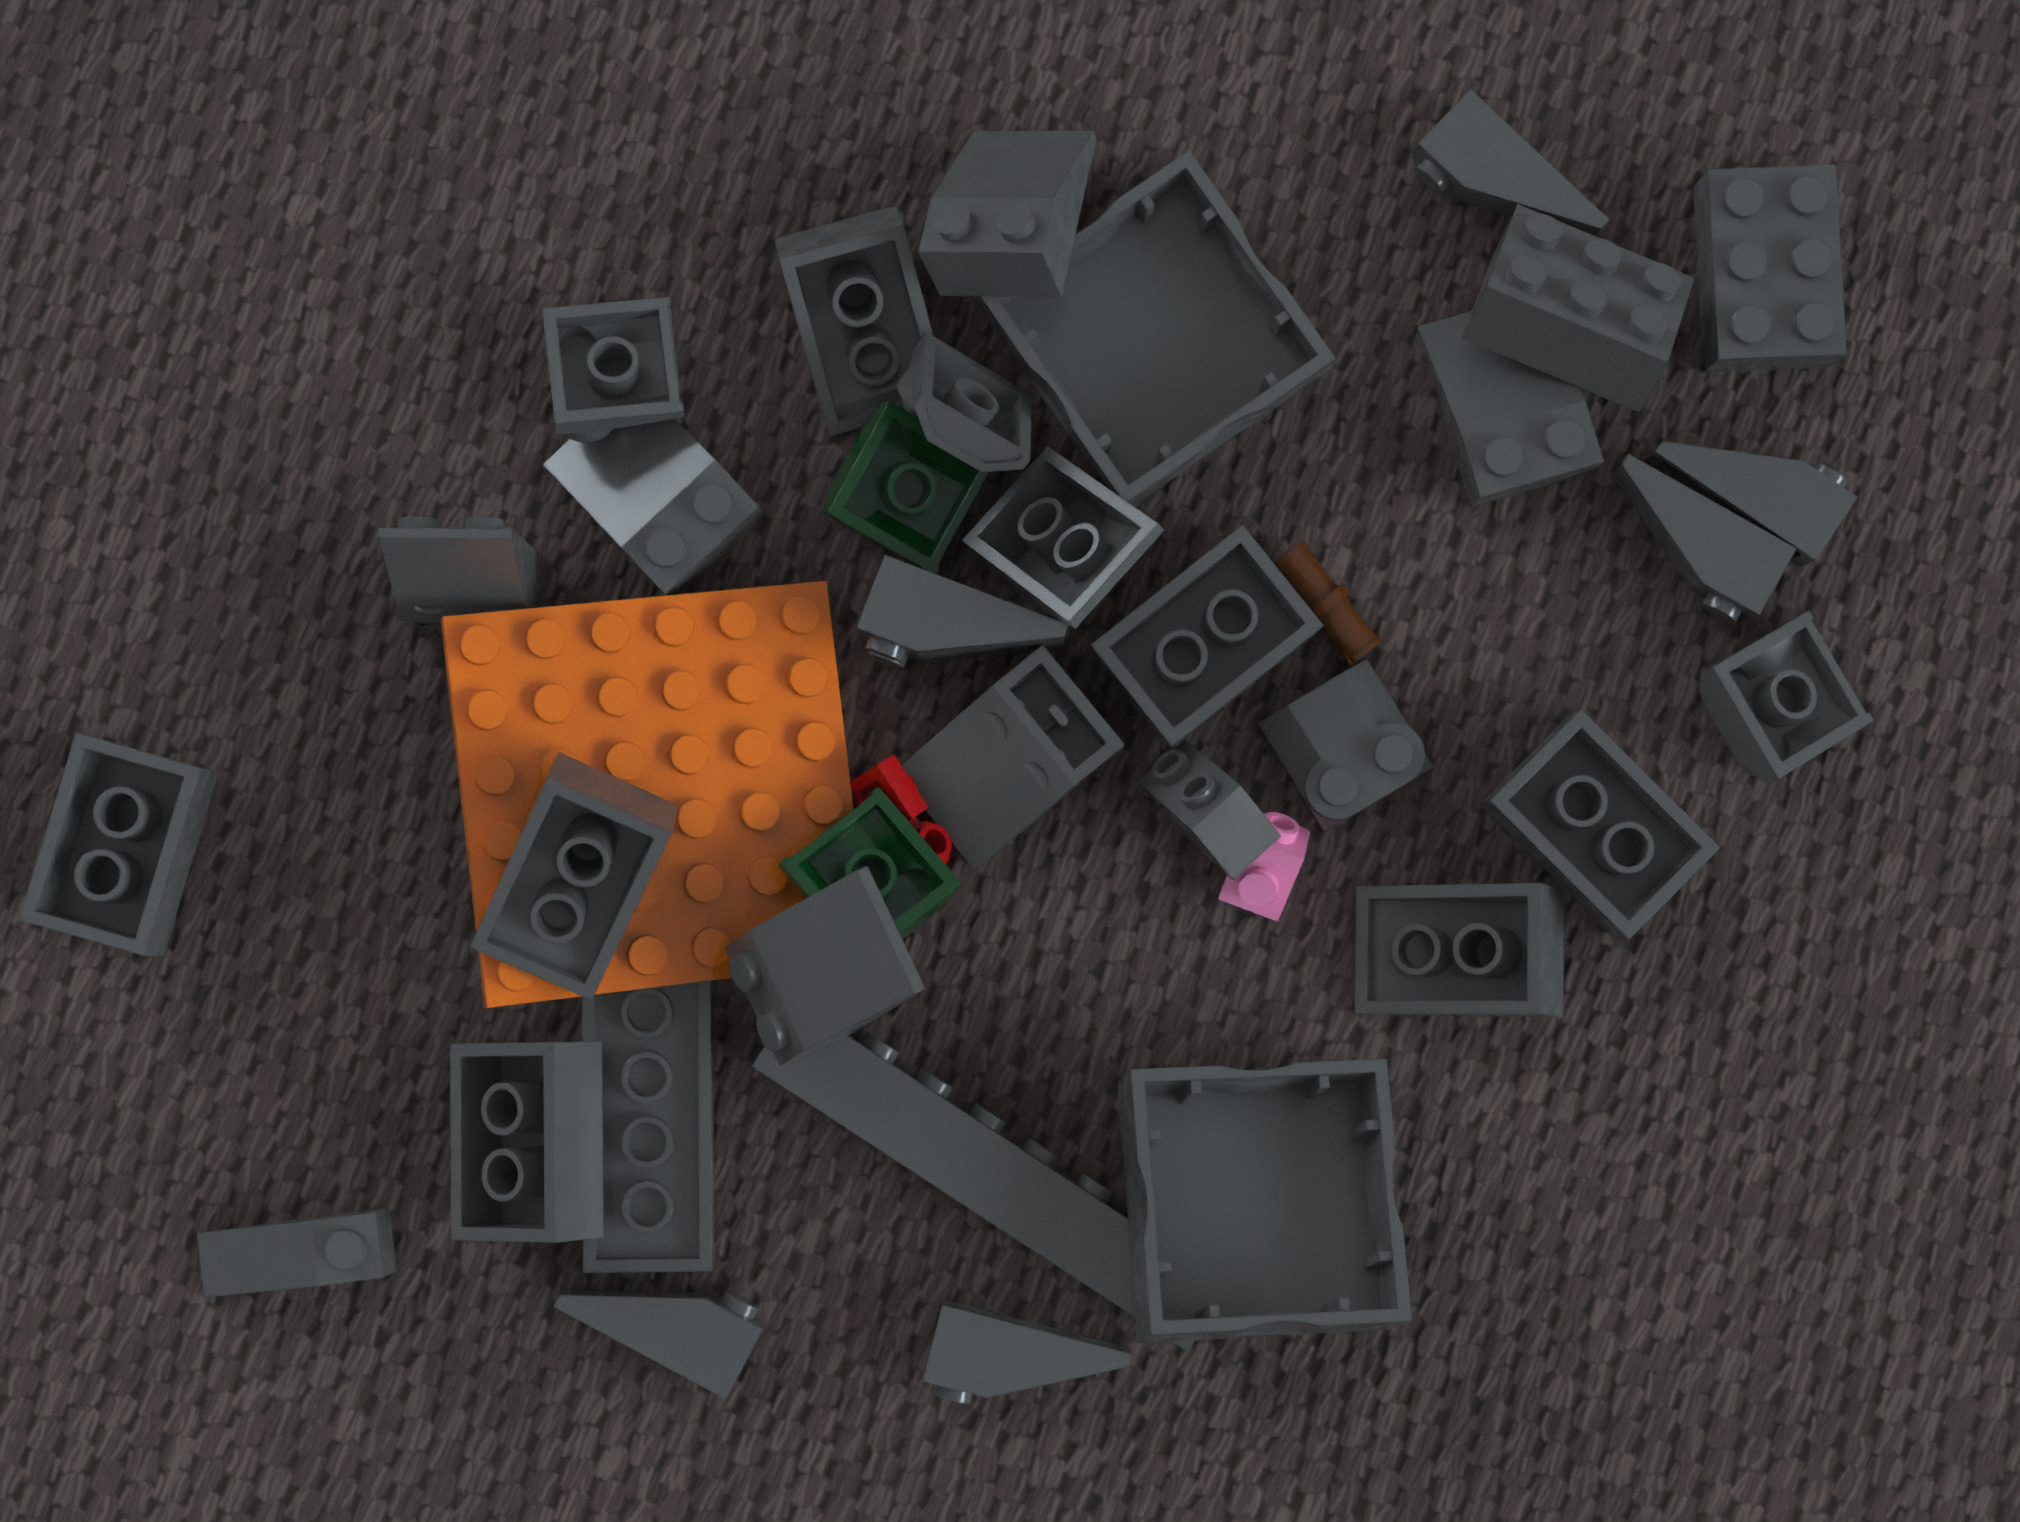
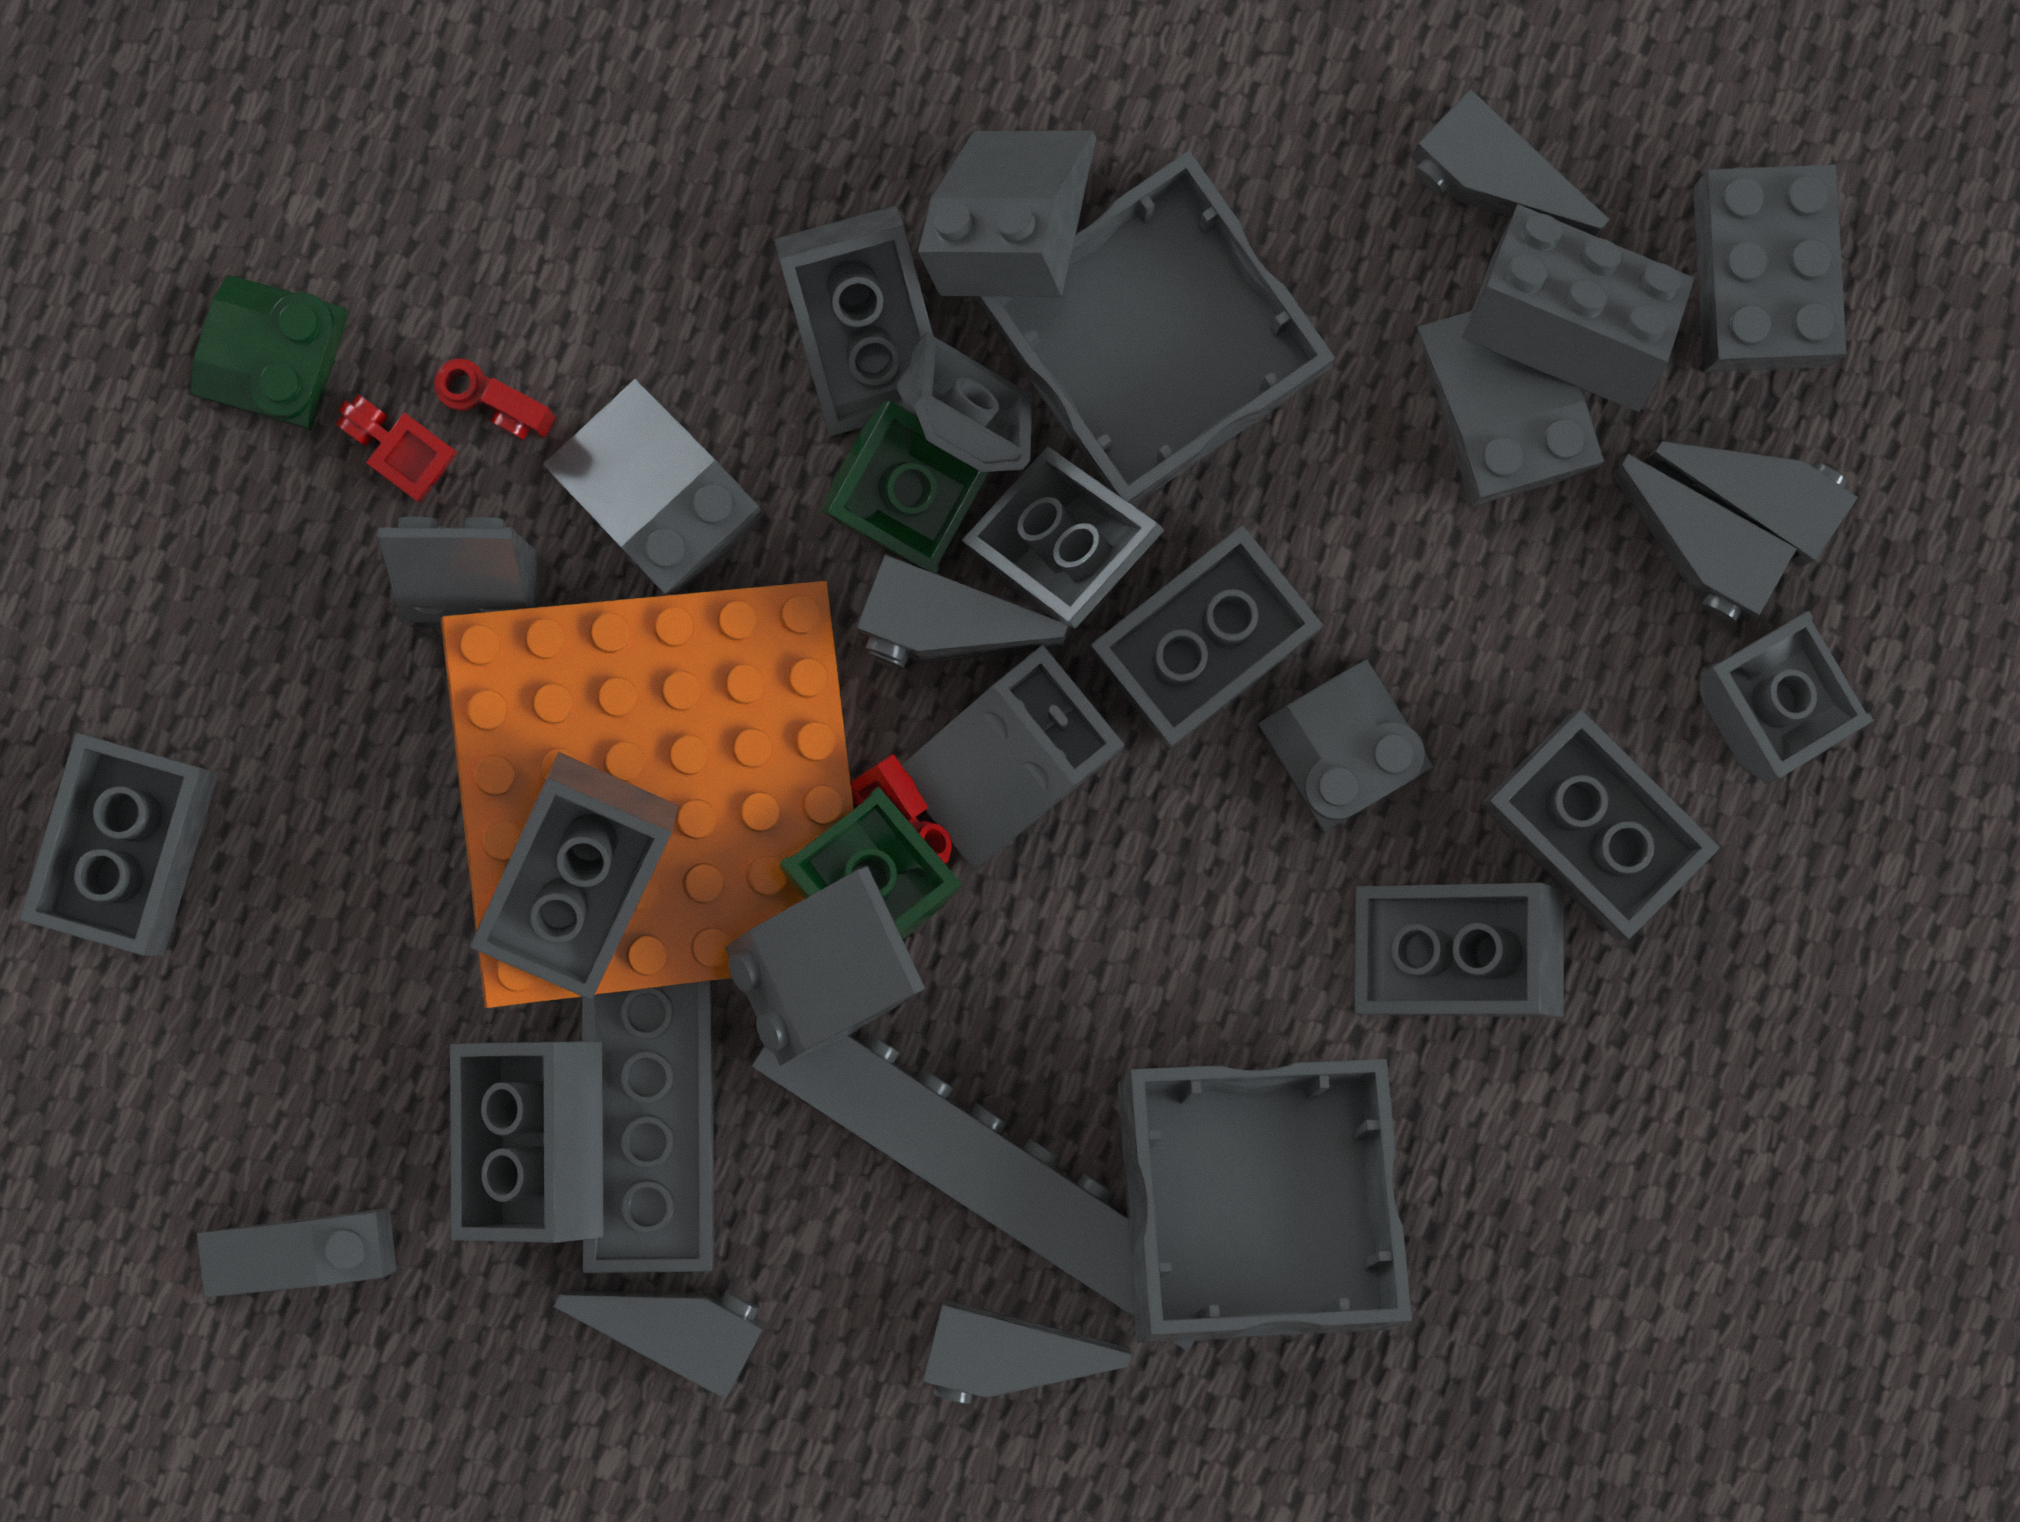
(267, 351): none -> dark green slope
(407, 453): none -> red plate
(512, 409): none -> red plate
(611, 366): dark grey slope -> none
(1209, 808): dark grey brick -> none
(1269, 879): bright pink bracket -> none
(1328, 603): reddish brown pin -> none

